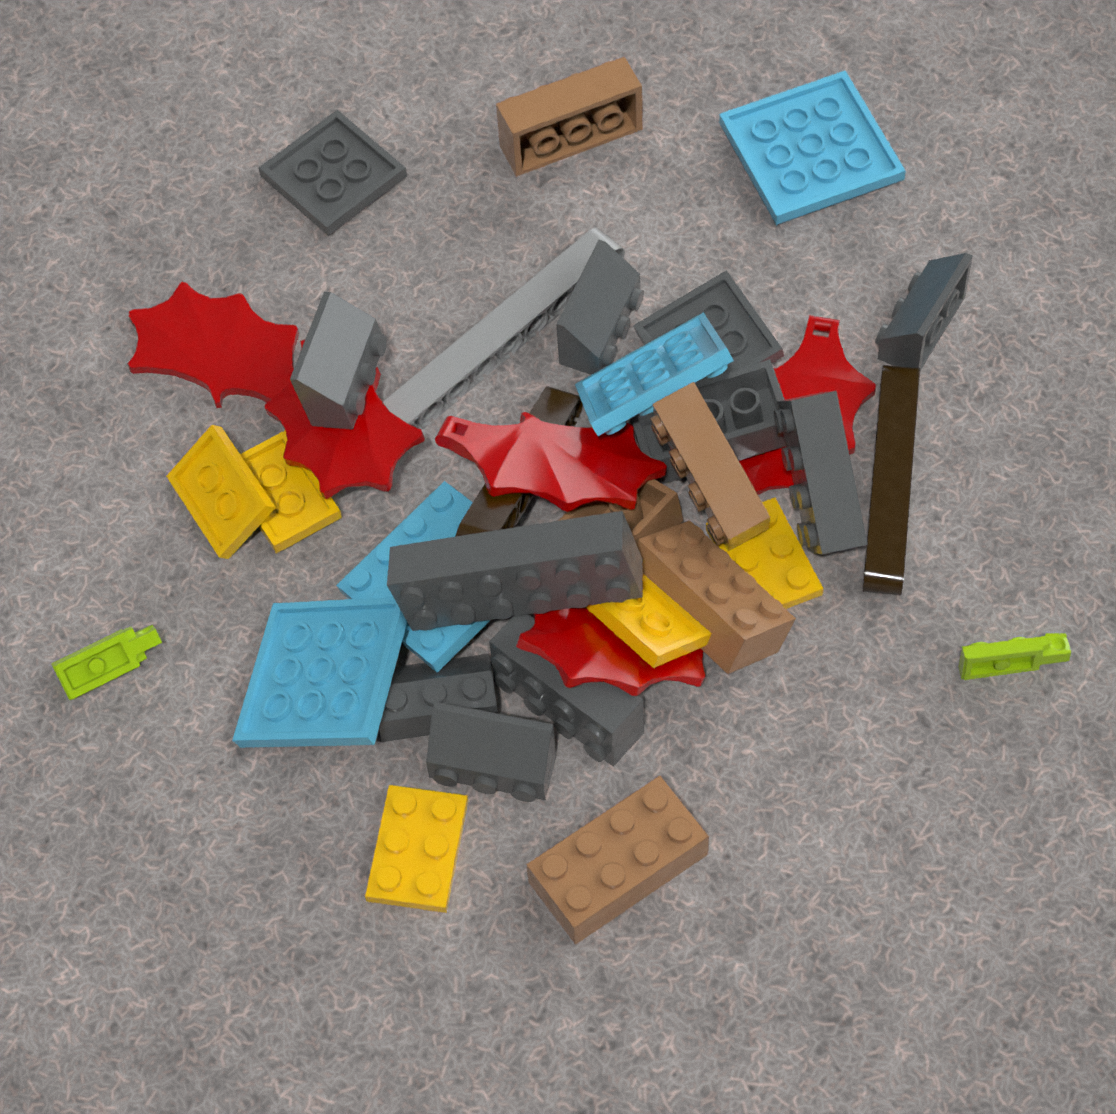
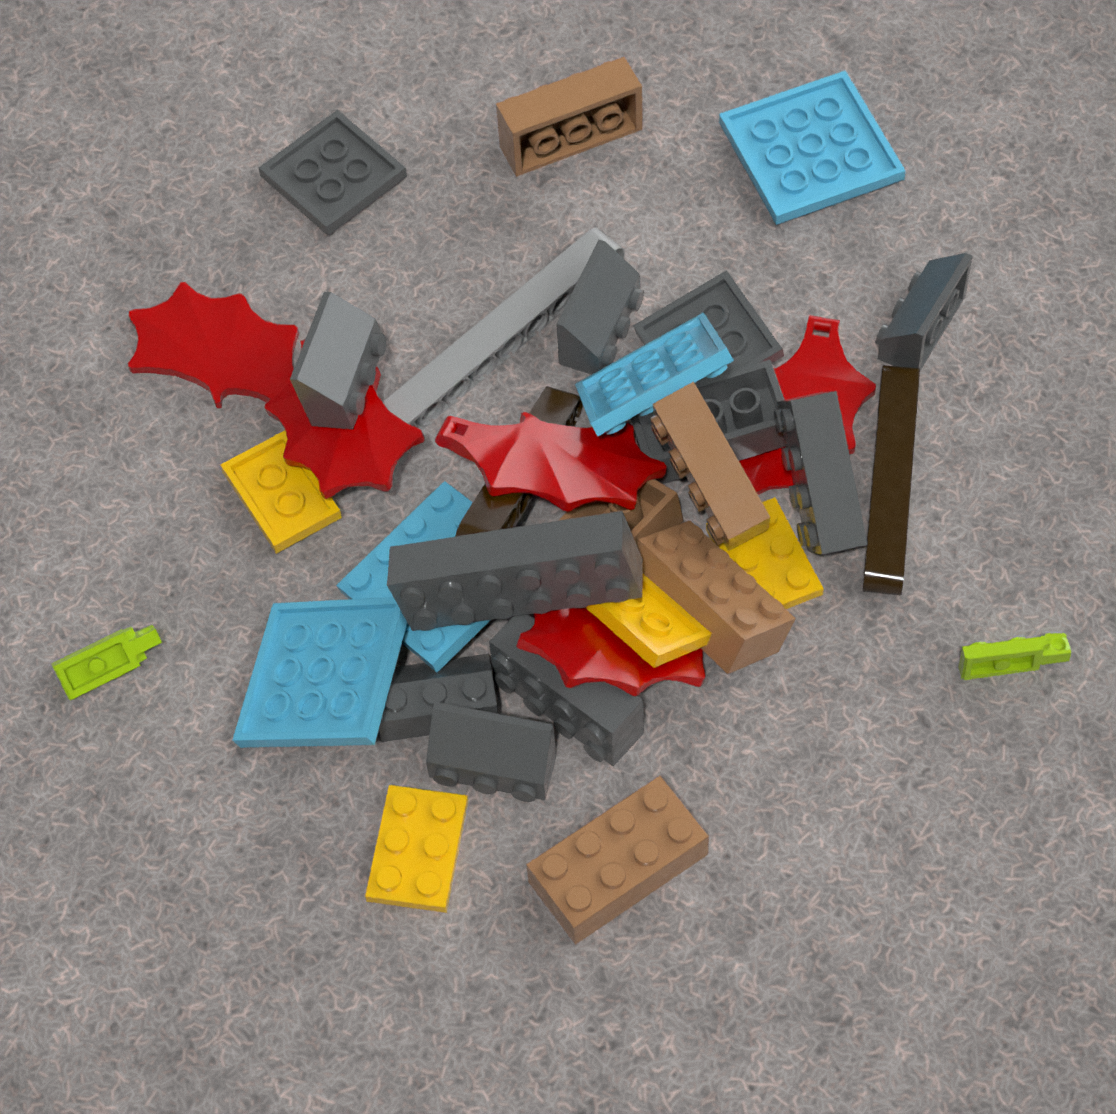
(220, 492): yellow plate -> none

